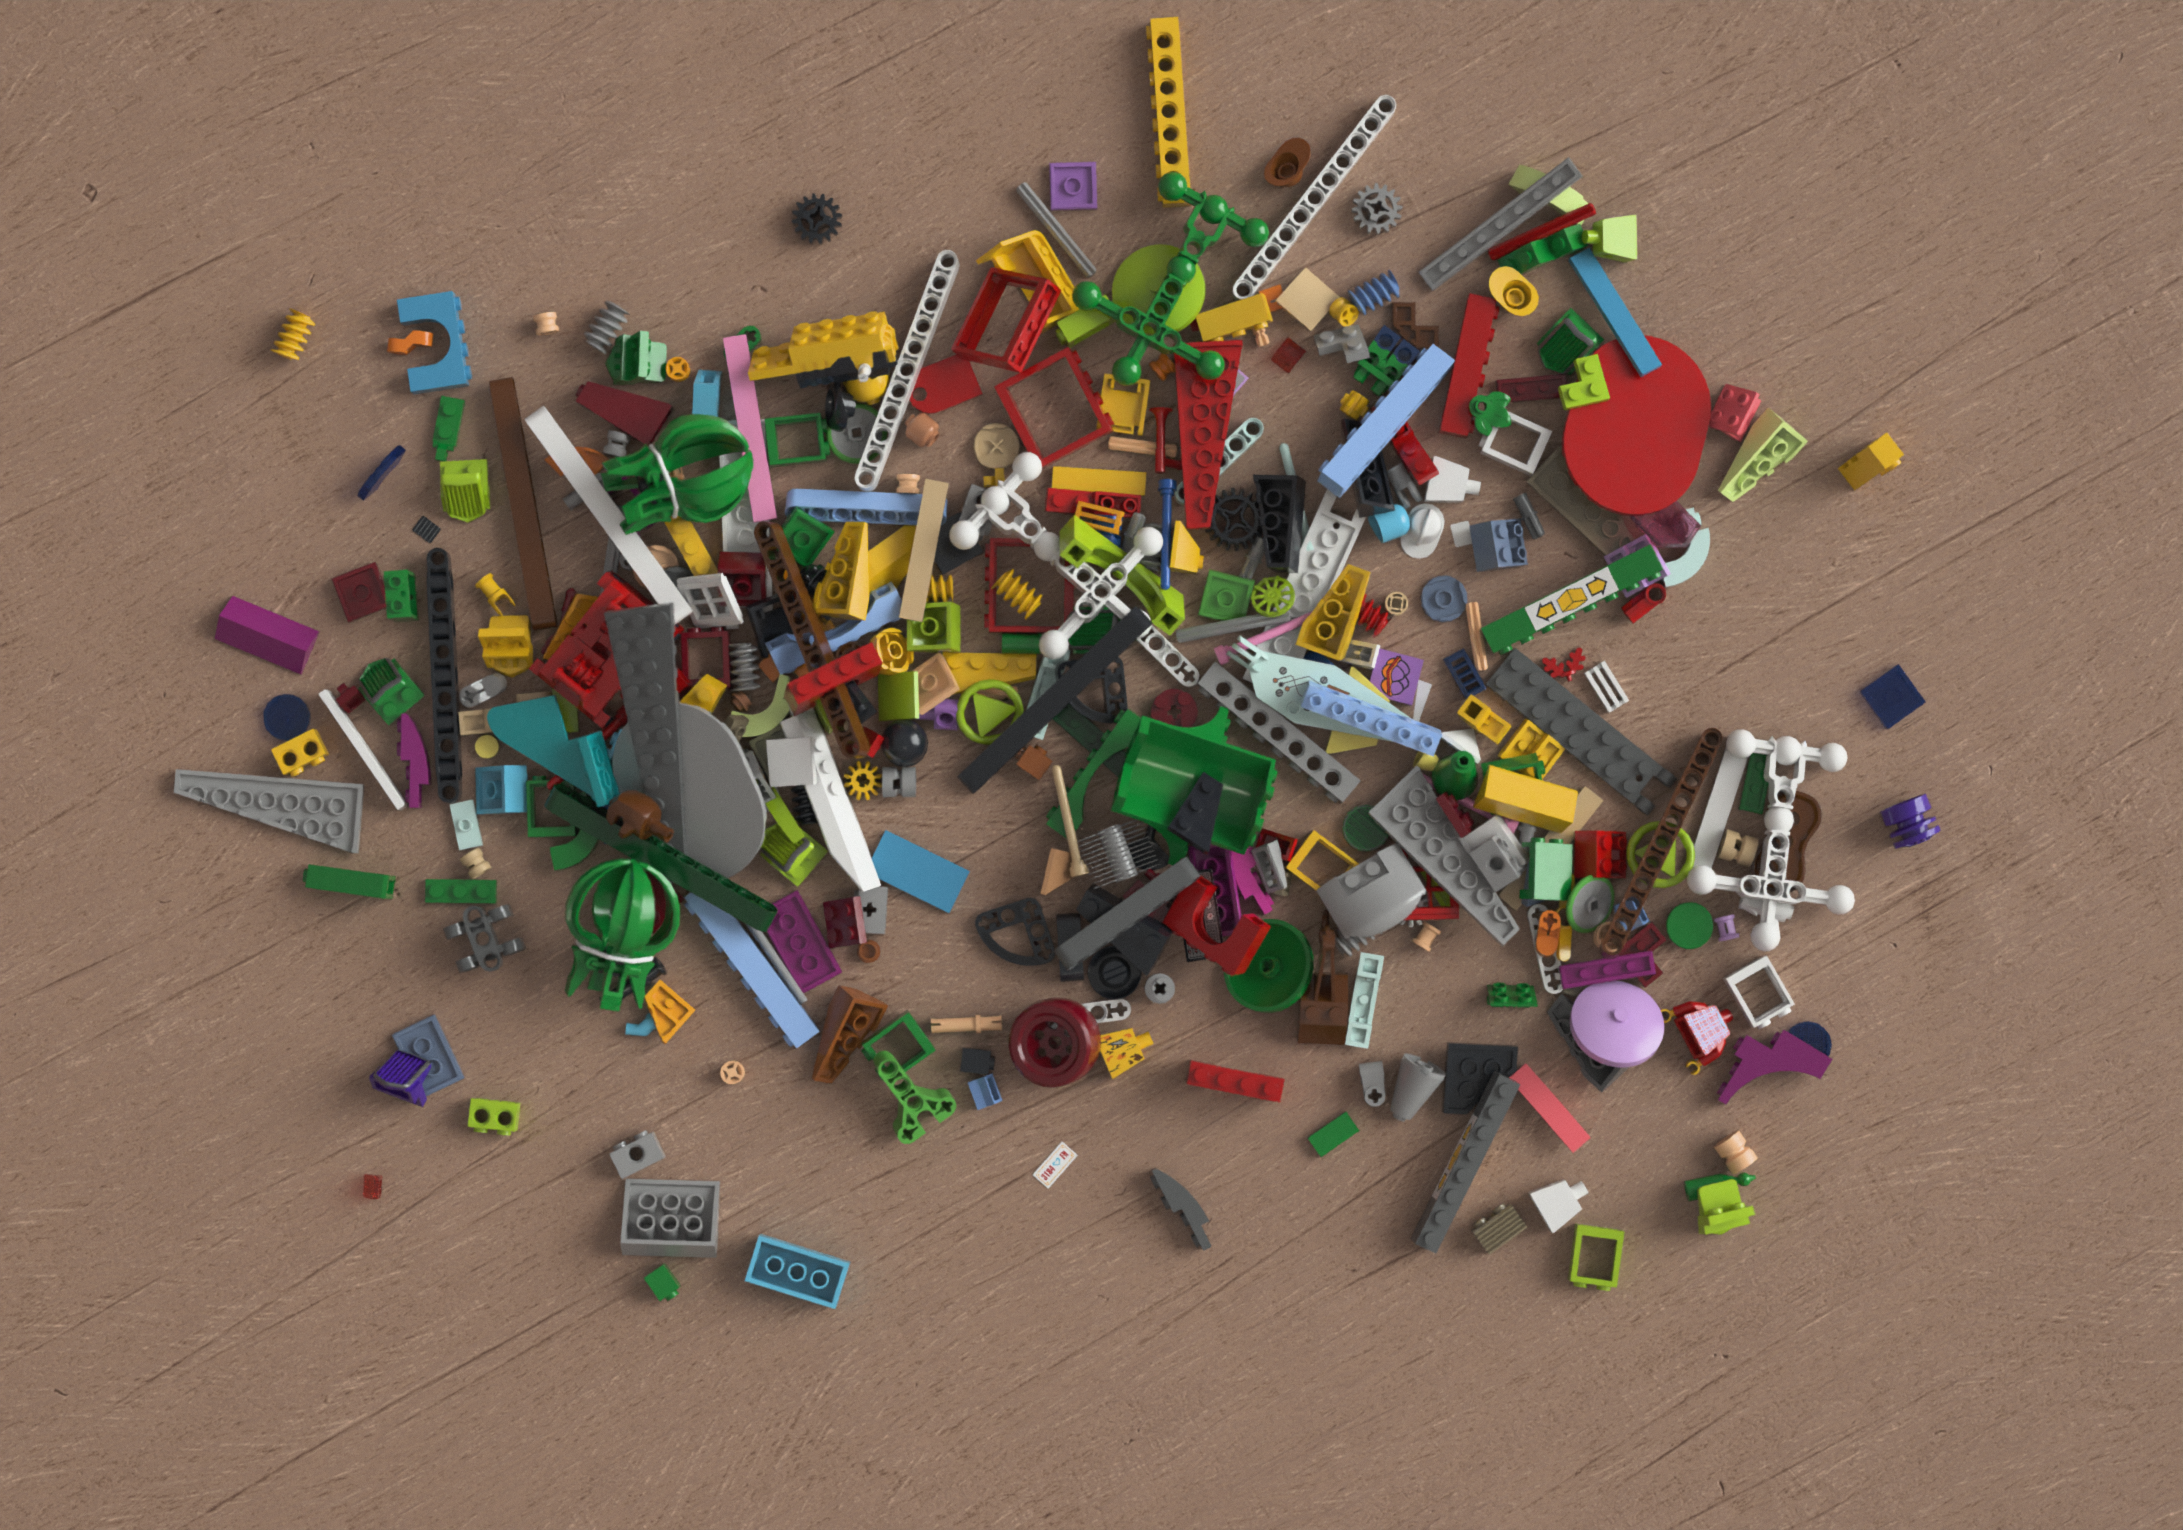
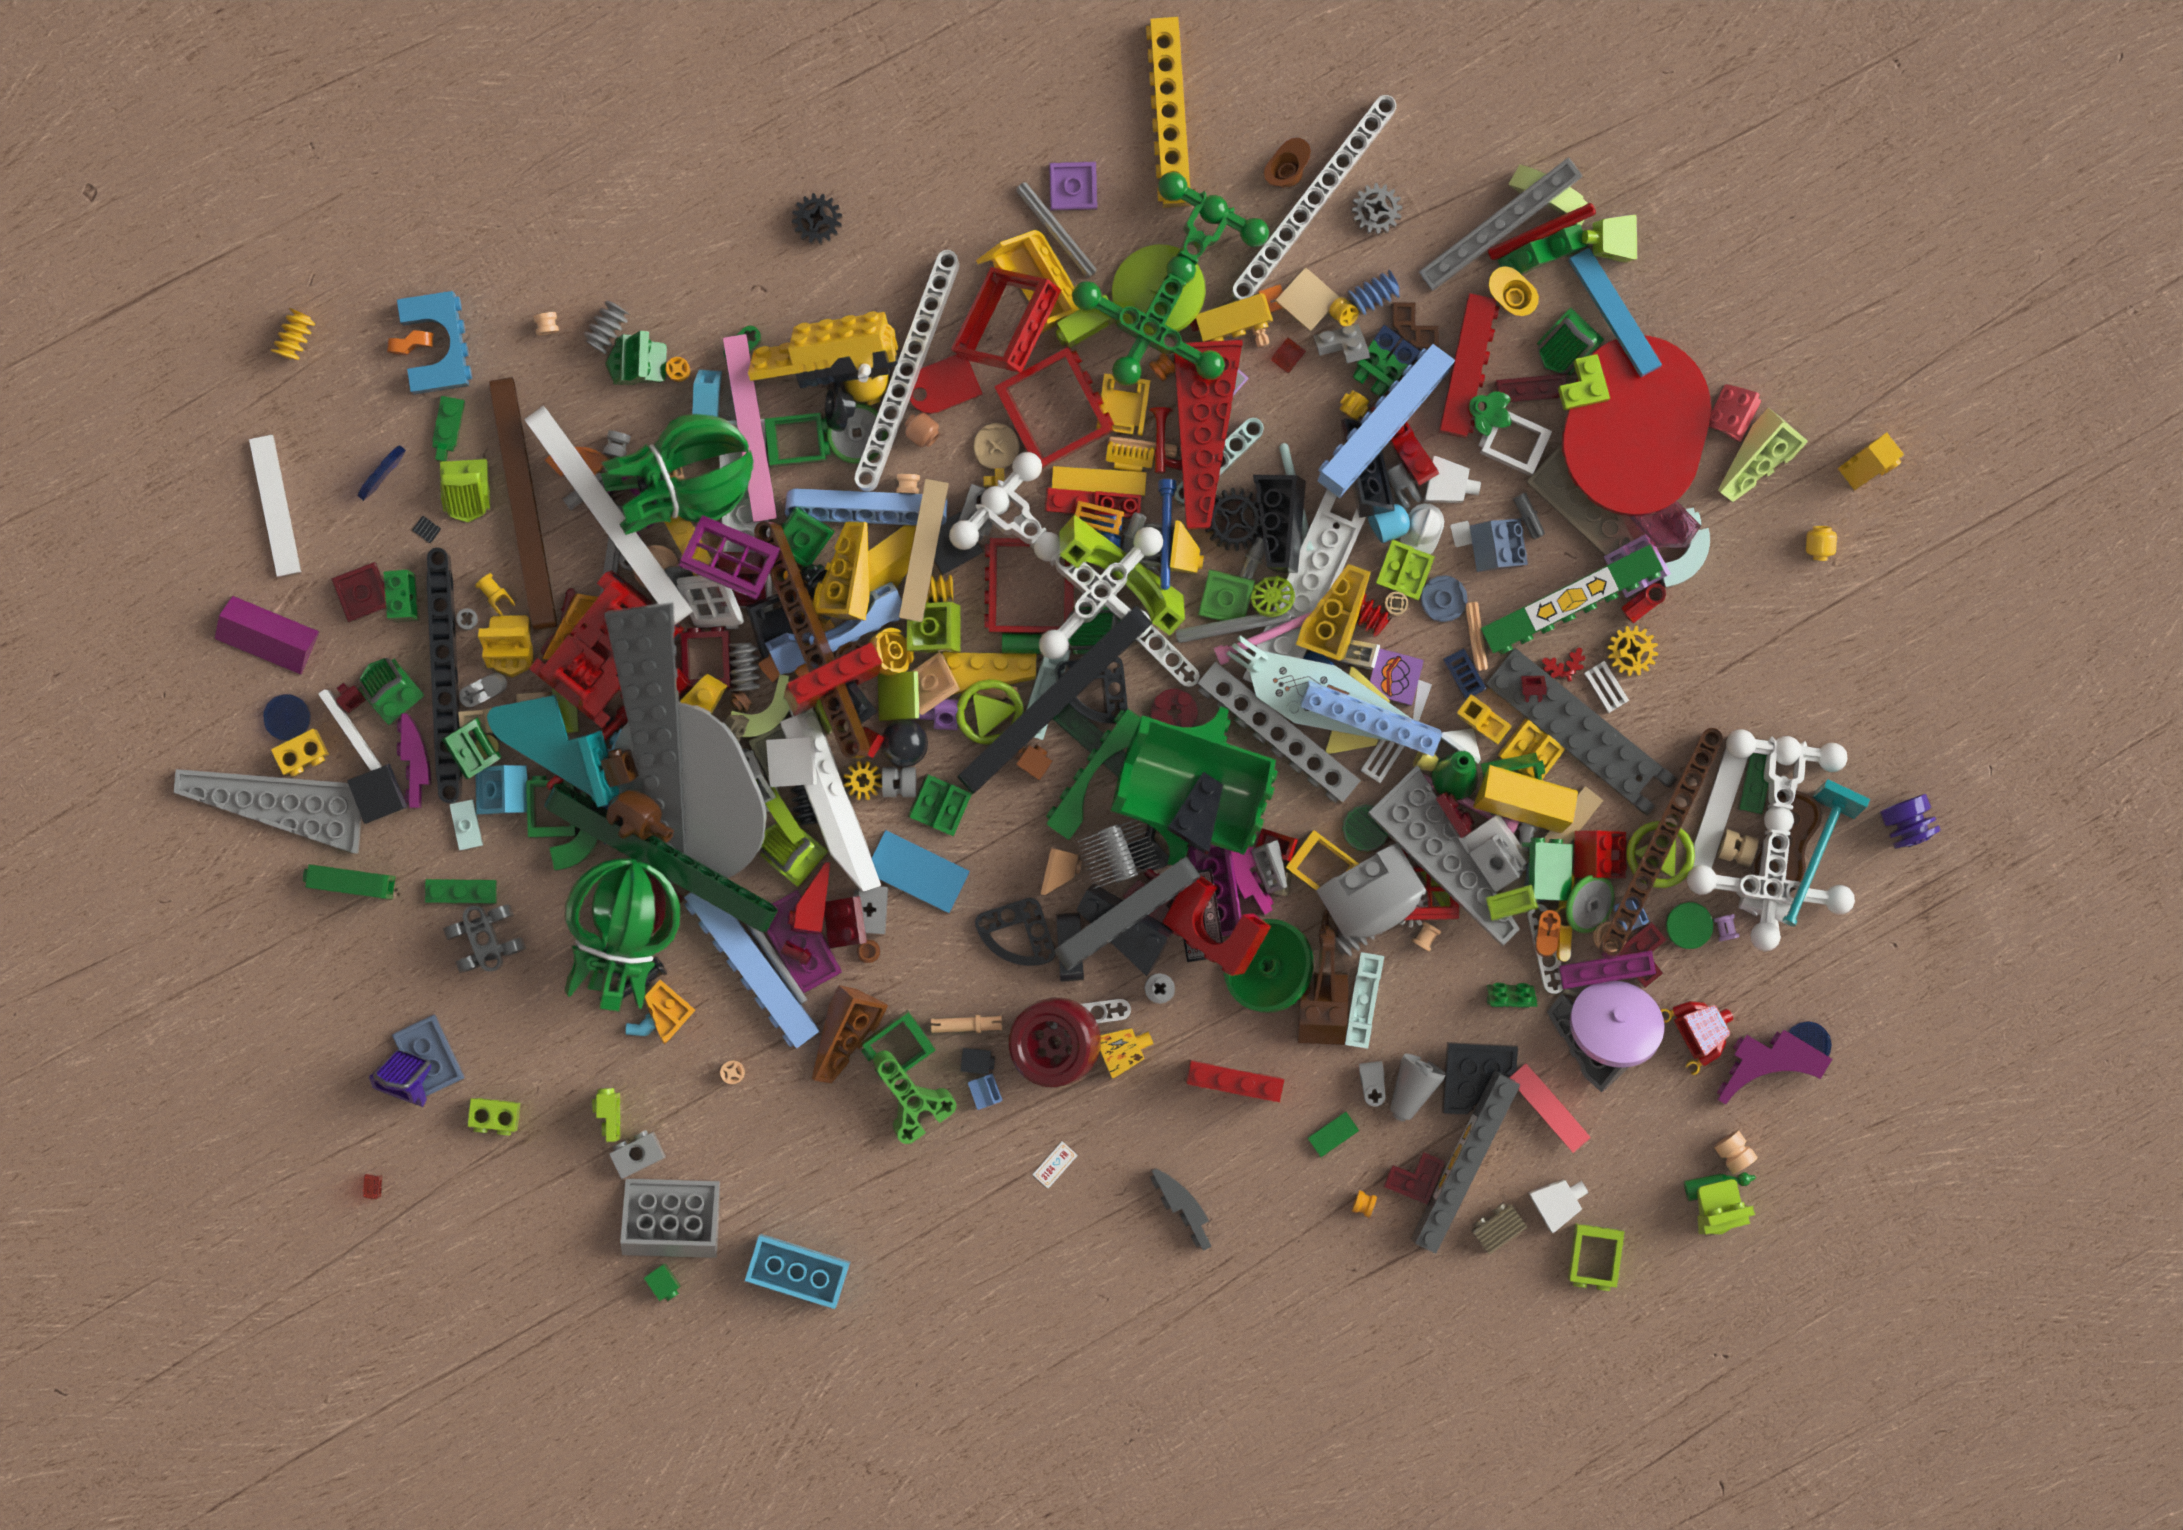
(275, 505): none -> white tile
(377, 793): none -> black tile
(459, 618): none -> light grey bush
(466, 752): none -> green plate
(475, 863): tan wheel -> none
(608, 1106): none -> lime plate
(619, 767): none -> reddish brown brick
(627, 411): dark red slope -> none
(719, 576): none -> magenta piece
(796, 953): none -> dark red pin
(809, 910): none -> red slope
(939, 805): none -> green slope
(1018, 593): yellow piece -> none
(1078, 866): tan piece -> none
(1113, 974): black hat -> none
(1129, 461): none -> yellow piece
(1364, 1203): none -> light orange wheel
(1372, 774): none -> white tile
(1405, 569): none -> lime slope
(1417, 1184): none -> dark red plate
(1511, 903): none -> lime tile
(1533, 686): none -> dark red tile
(1629, 637): none -> yellow gear
(1749, 969): white window -> none
(1821, 542): none -> yellow head
(1840, 801): none -> teal tile
(1892, 696): clear blue tile -> none

